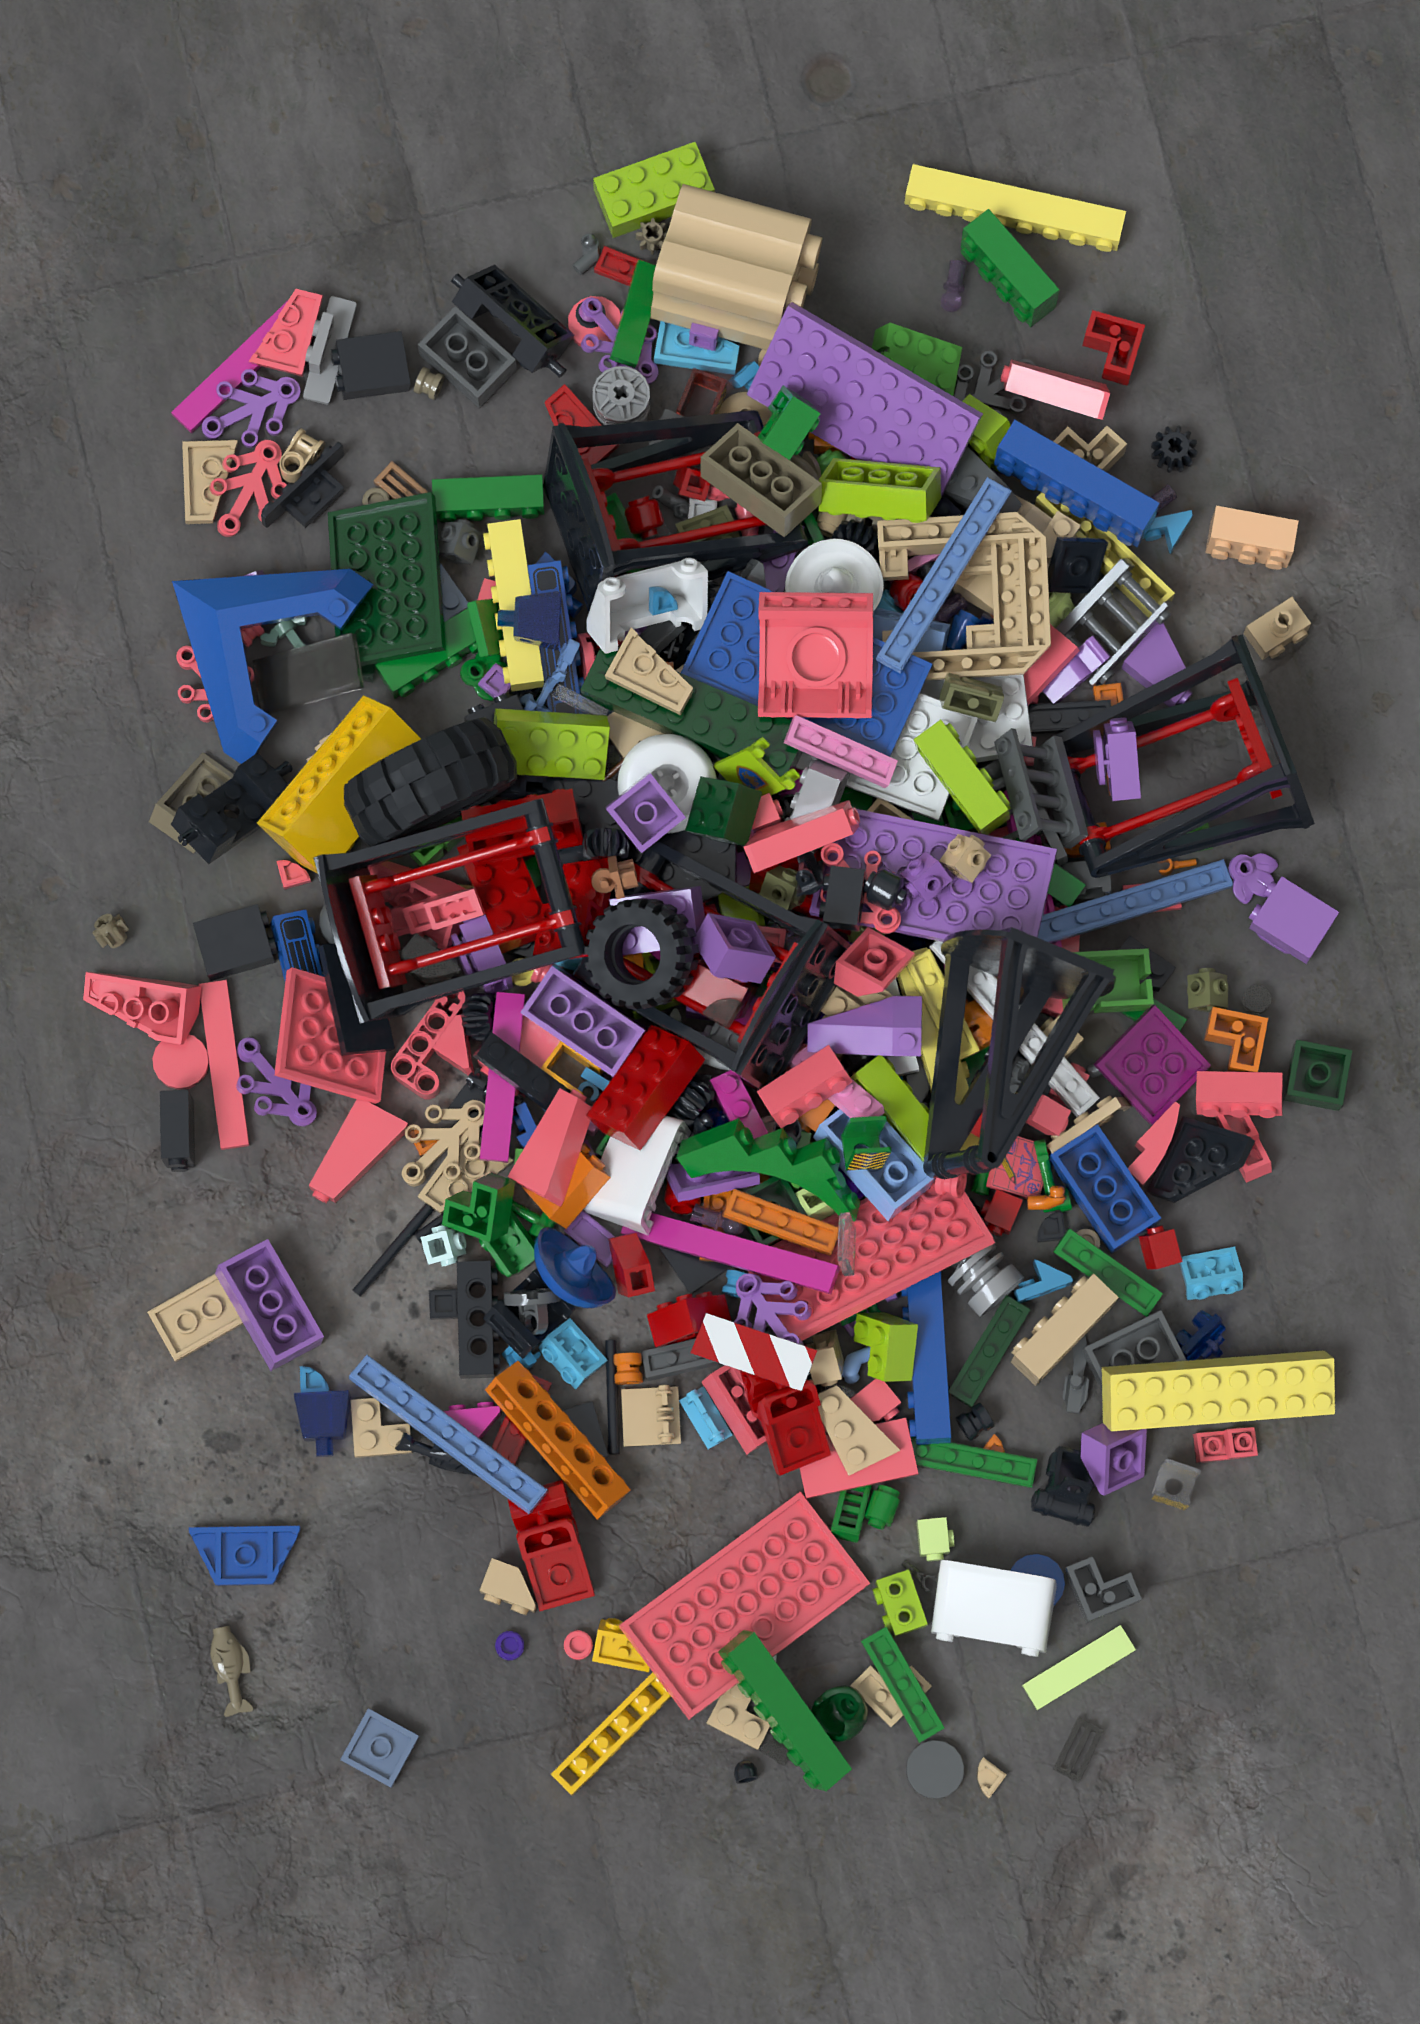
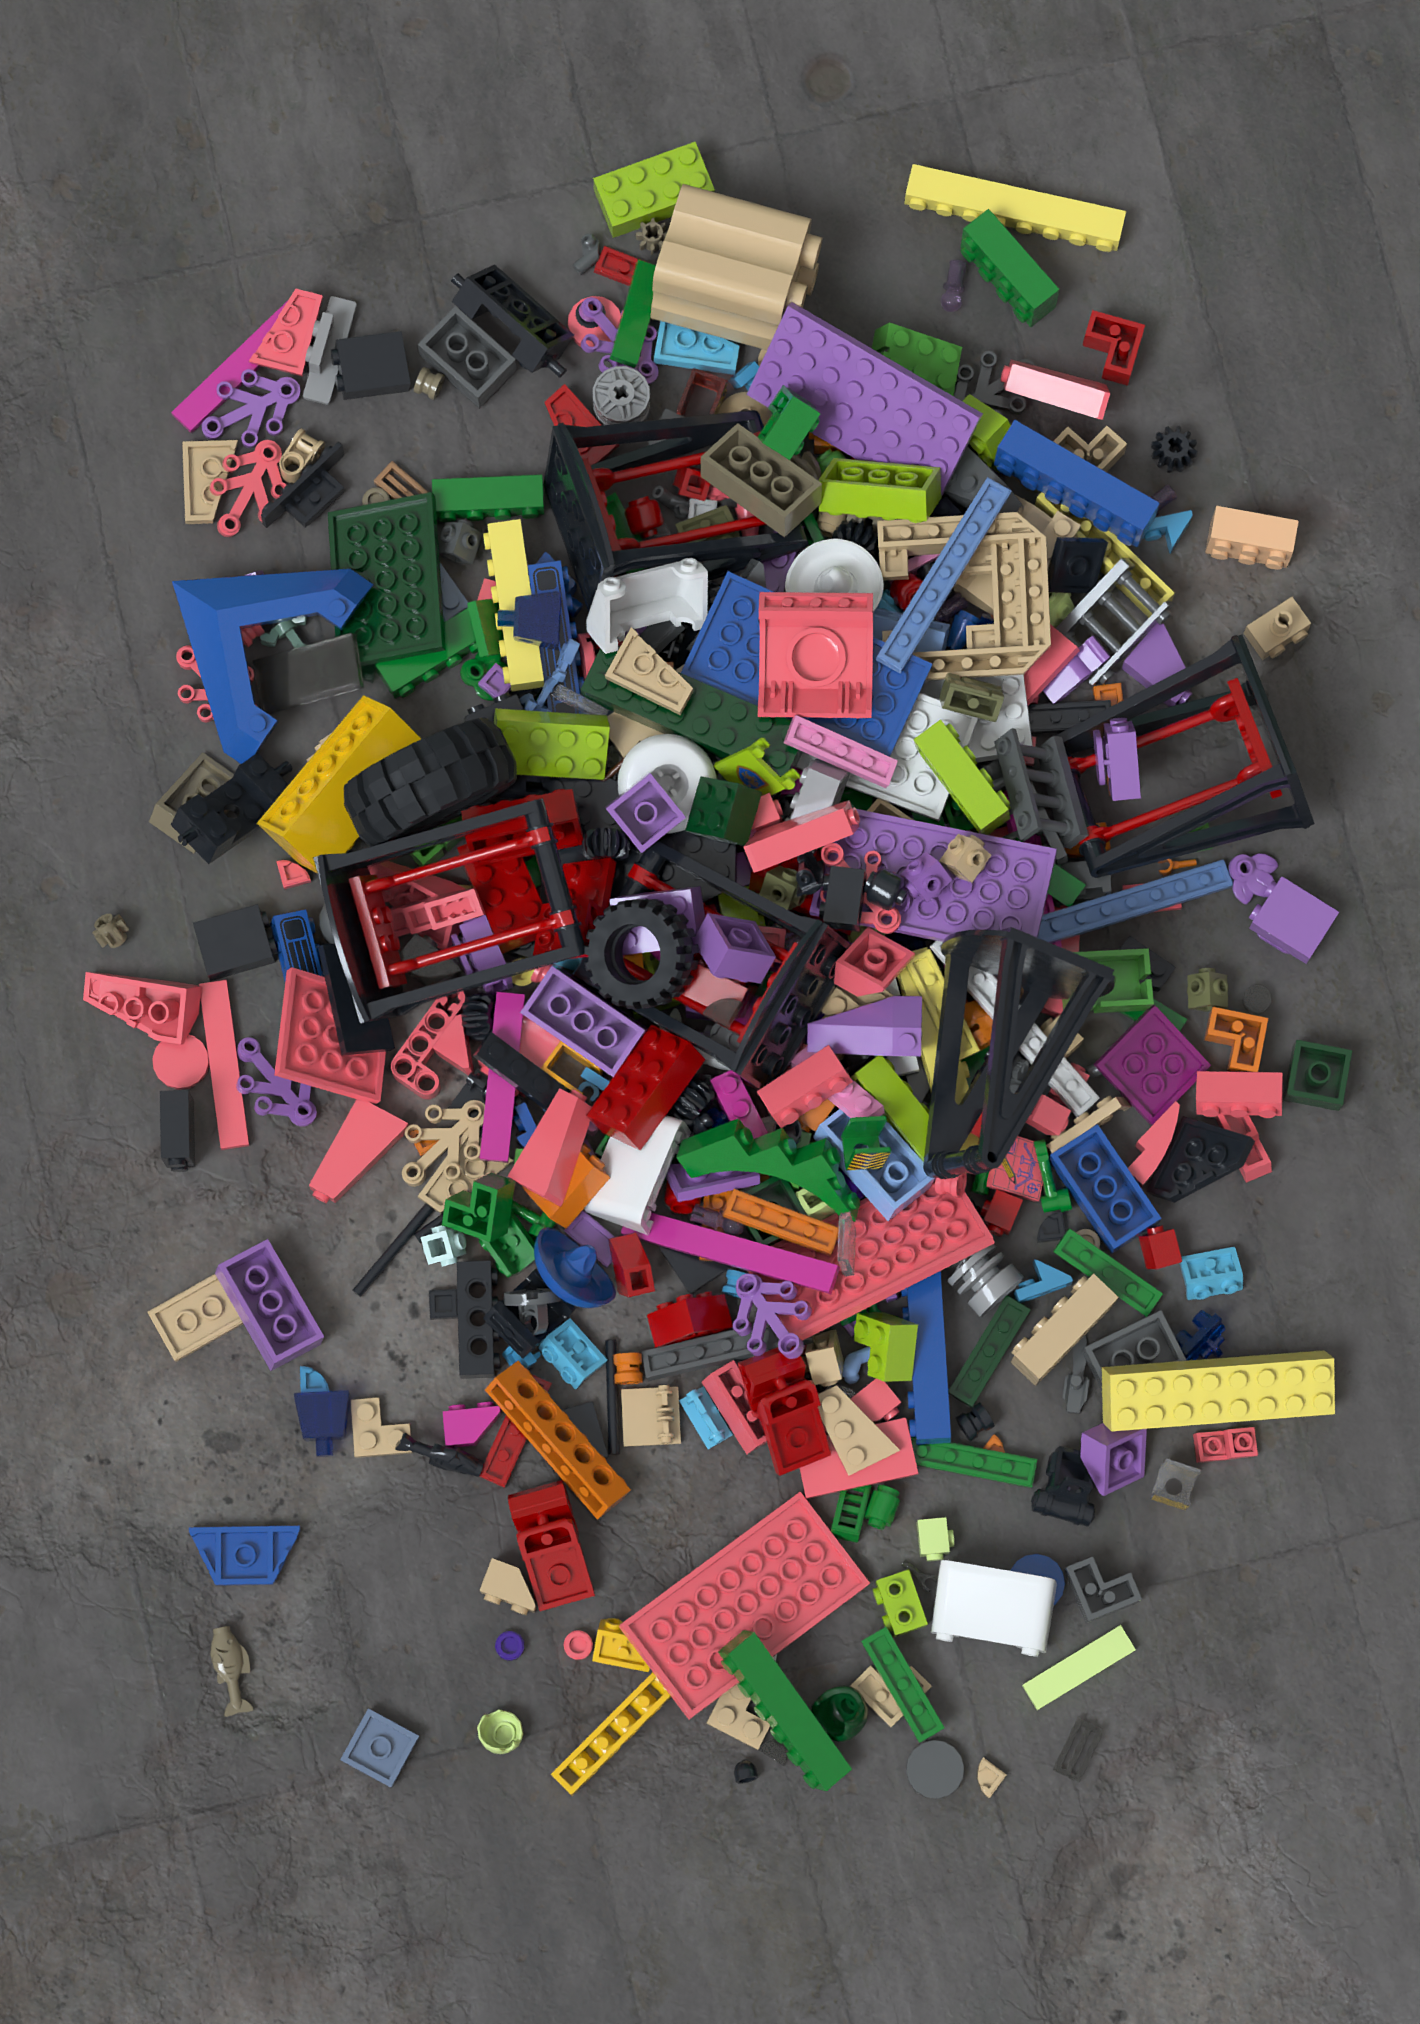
(448, 1434): medium blue tile -> none
(500, 1731): none -> yellowish green hair
(618, 876): nougat hips -> none
(661, 601): dark azure tile -> none
(703, 336): medium lavender tile -> none
(753, 1352): sticker -> none
(1046, 1202): orange arm -> none

